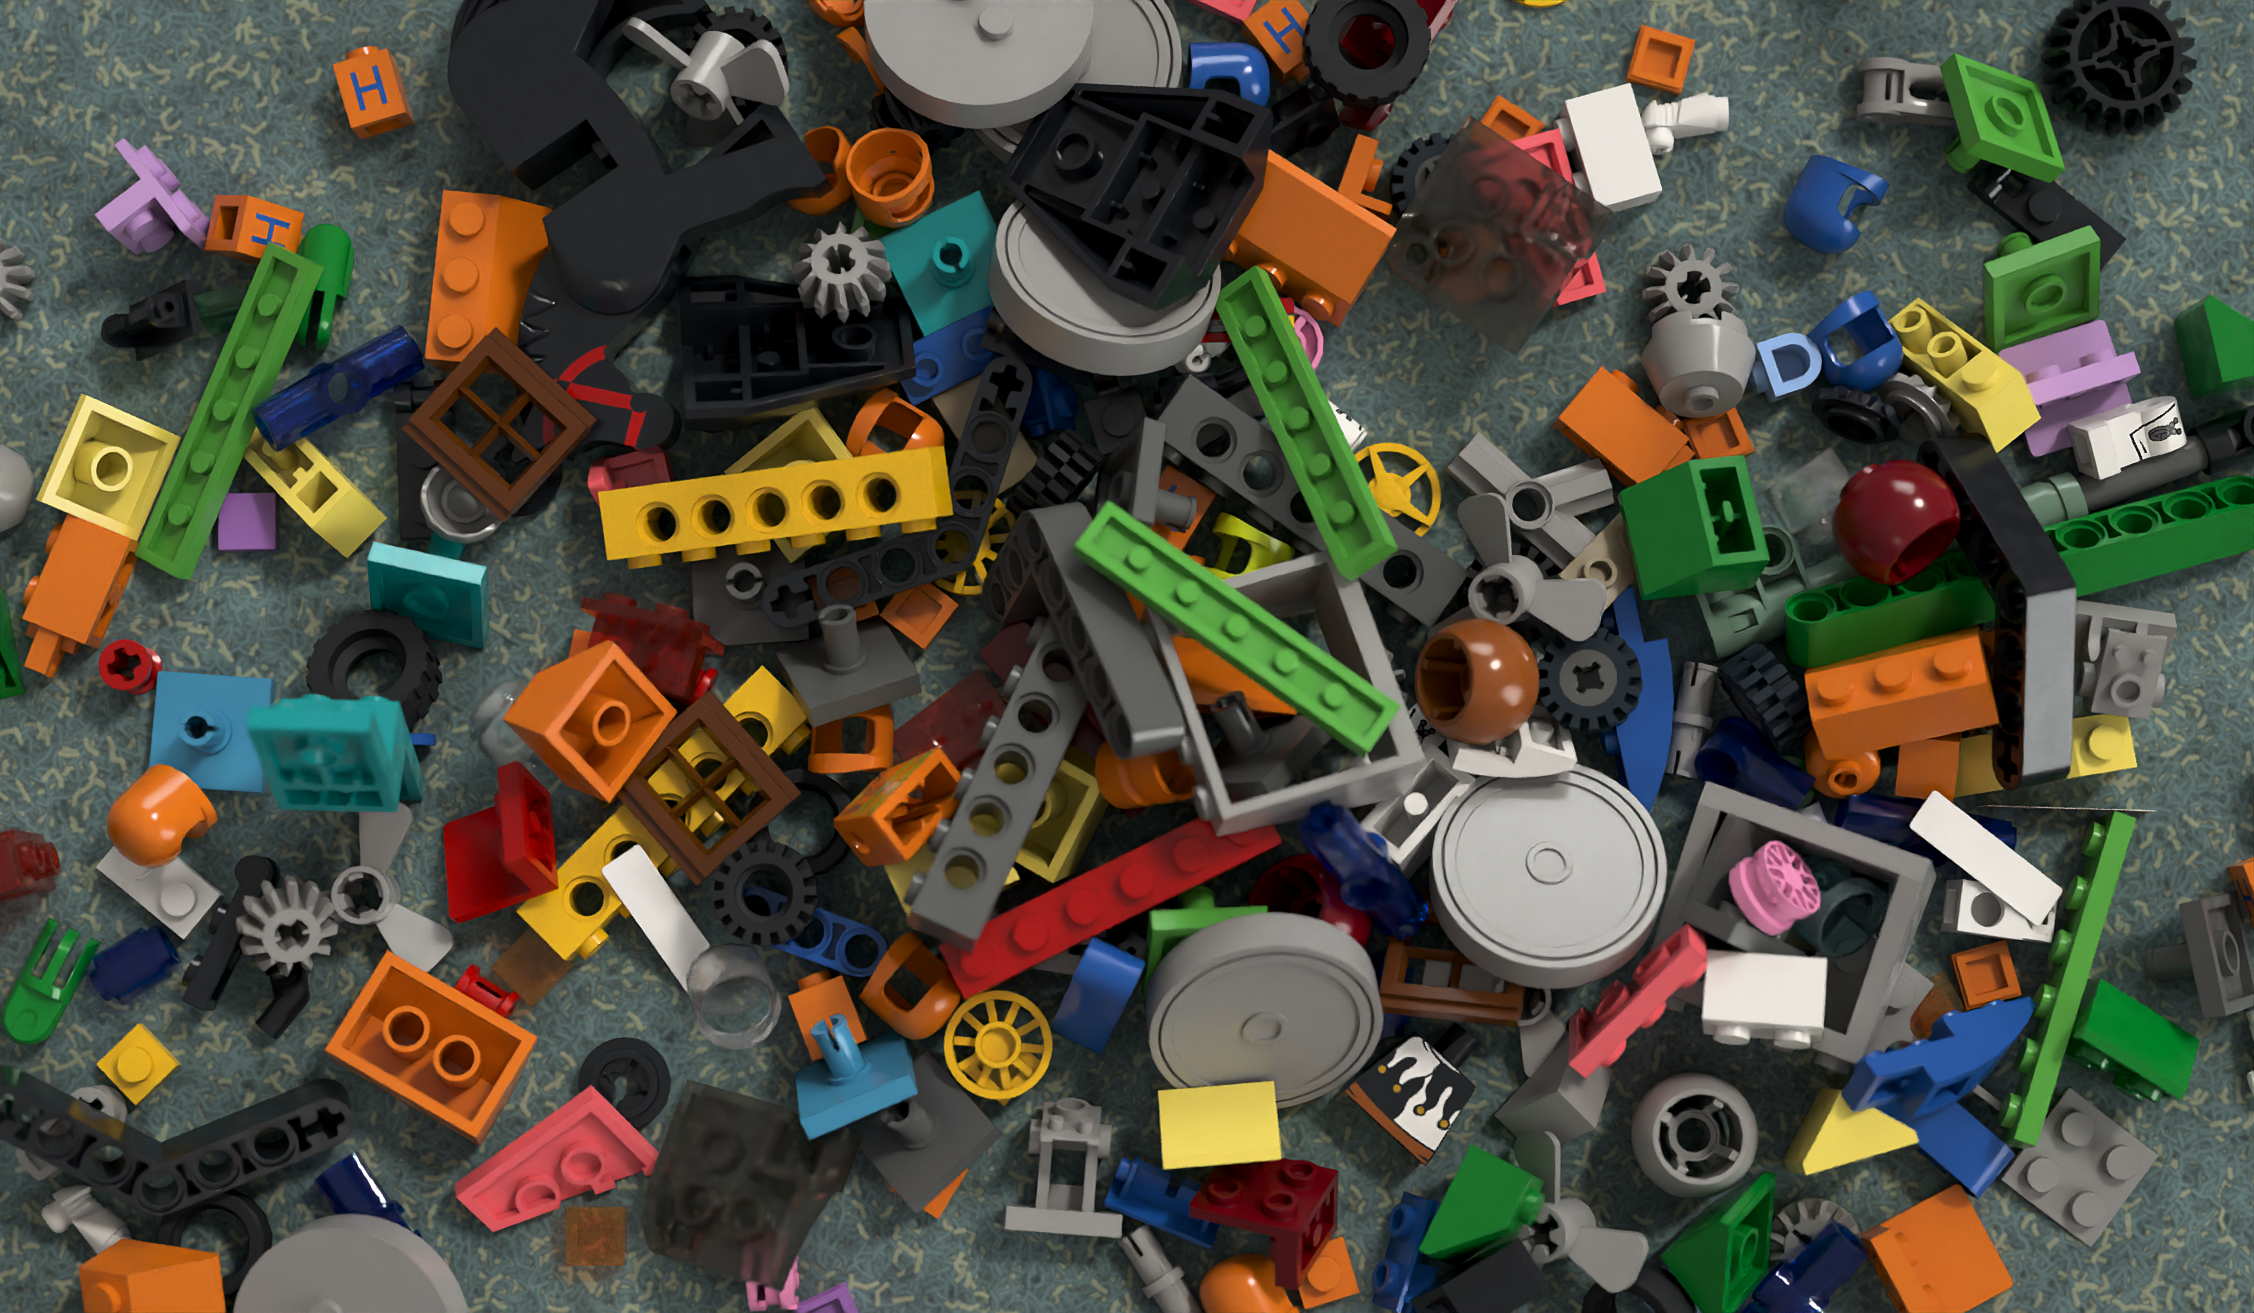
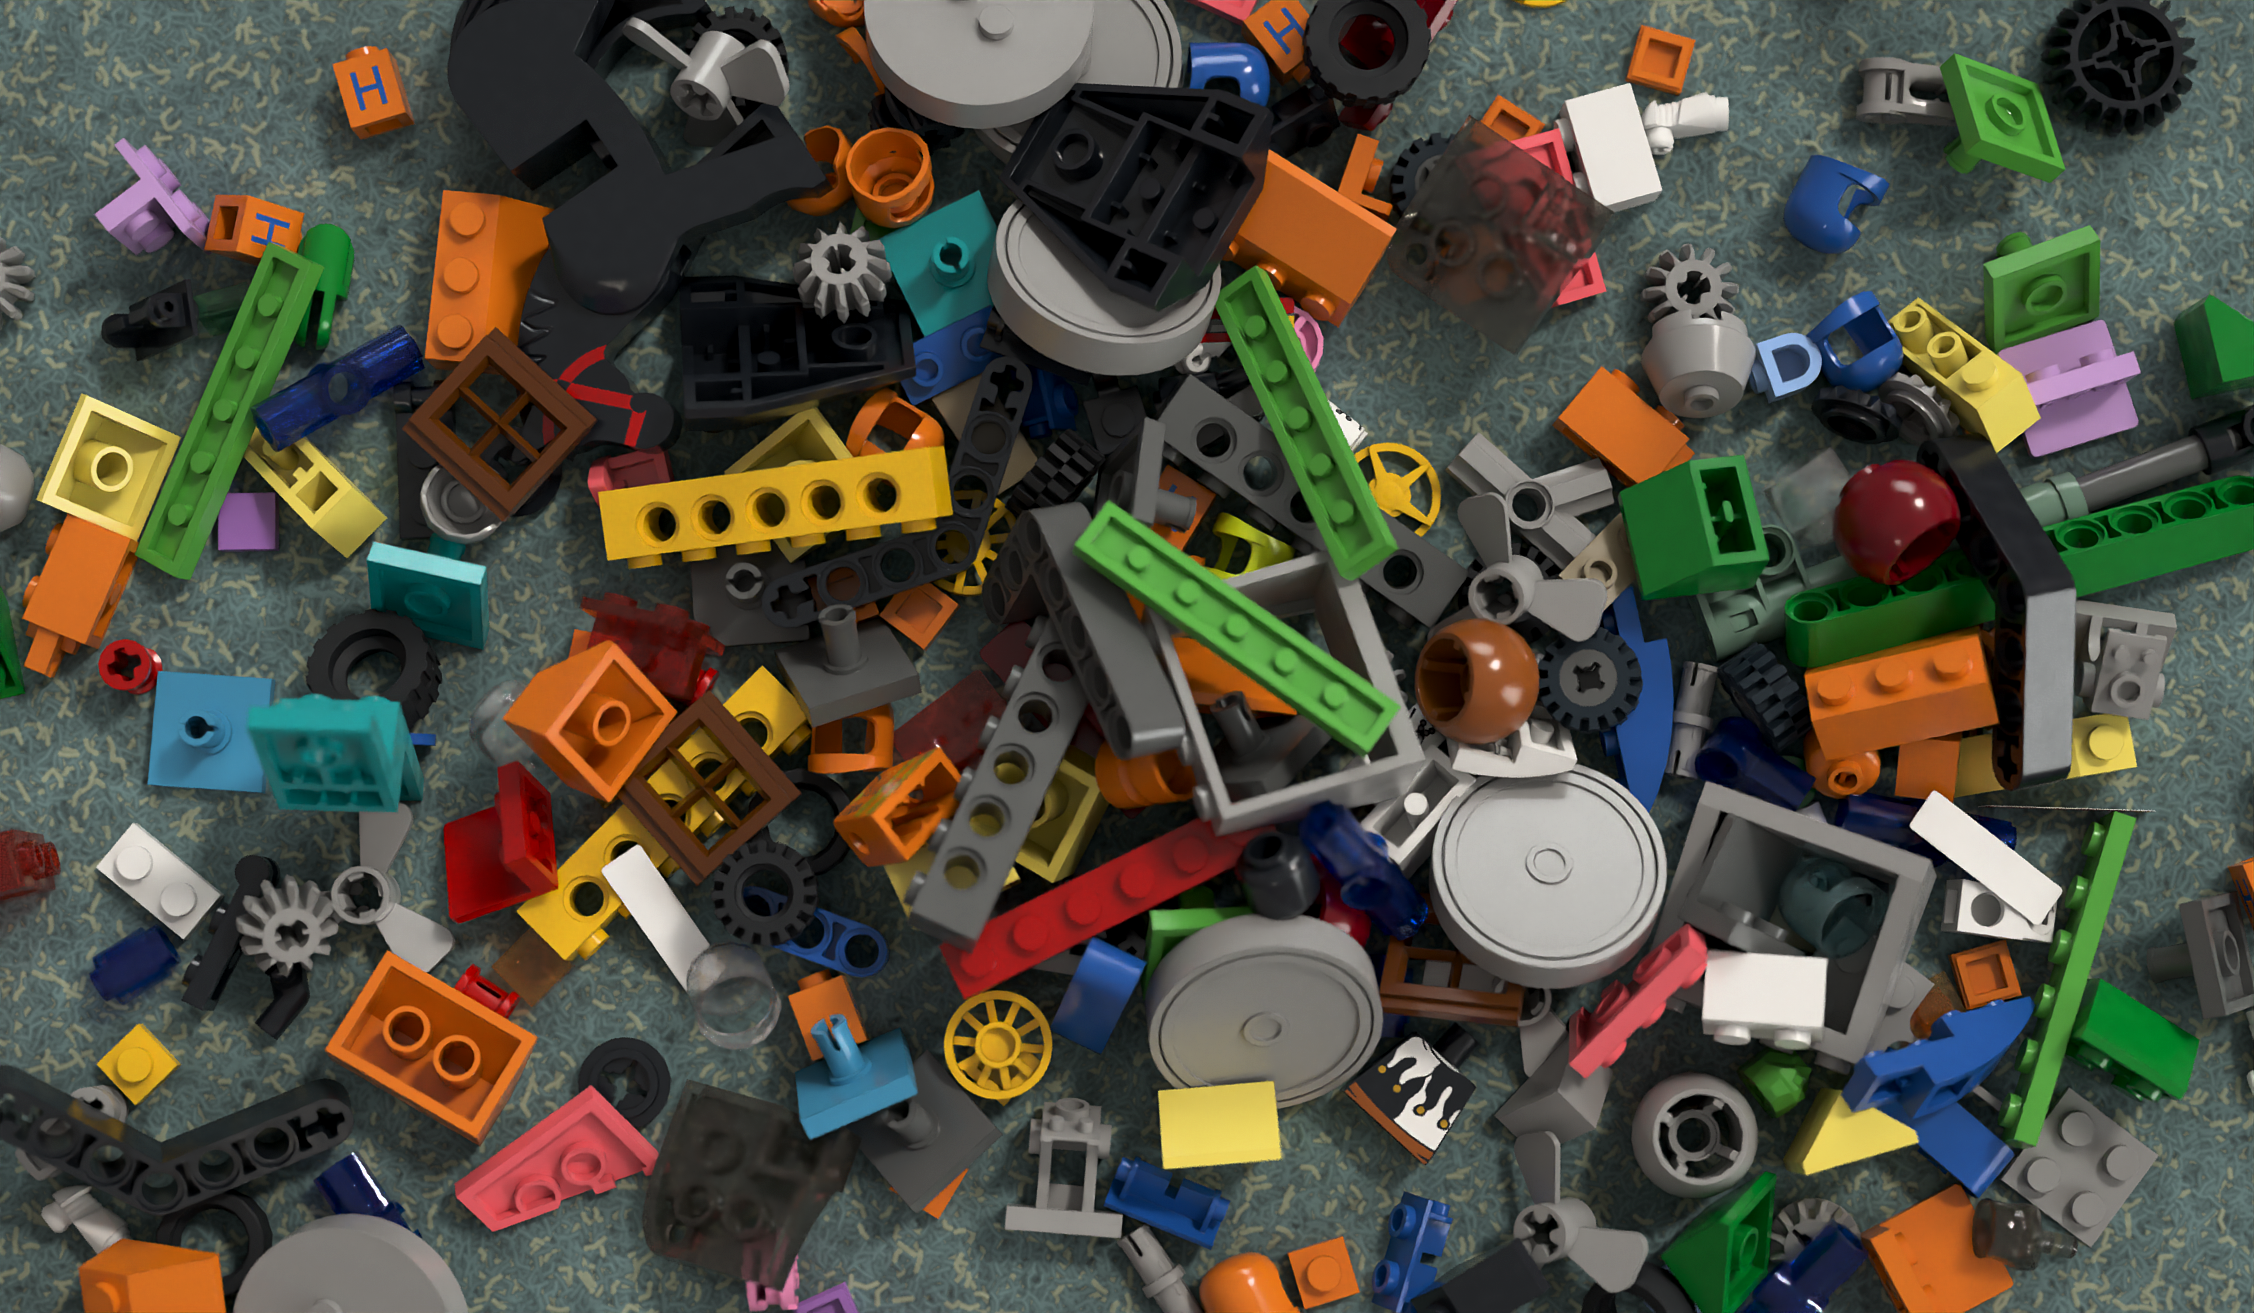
(36, 1001): green arm -> none
(157, 814): orange helmet -> none
(596, 1236): clear orange plate -> none
(932, 1010): orange helmet -> none
(1277, 875): none -> black head
(1279, 1199): dark red bracket -> none
(1482, 1208): green slope -> none
(1717, 436): orange tile -> none
(1772, 889): bright pink wheel -> none
(1775, 1080): none -> bright green rock
(2016, 1235): none -> clear smoke piece
(2042, 209): black plate -> none
(2126, 435): white leg -> none

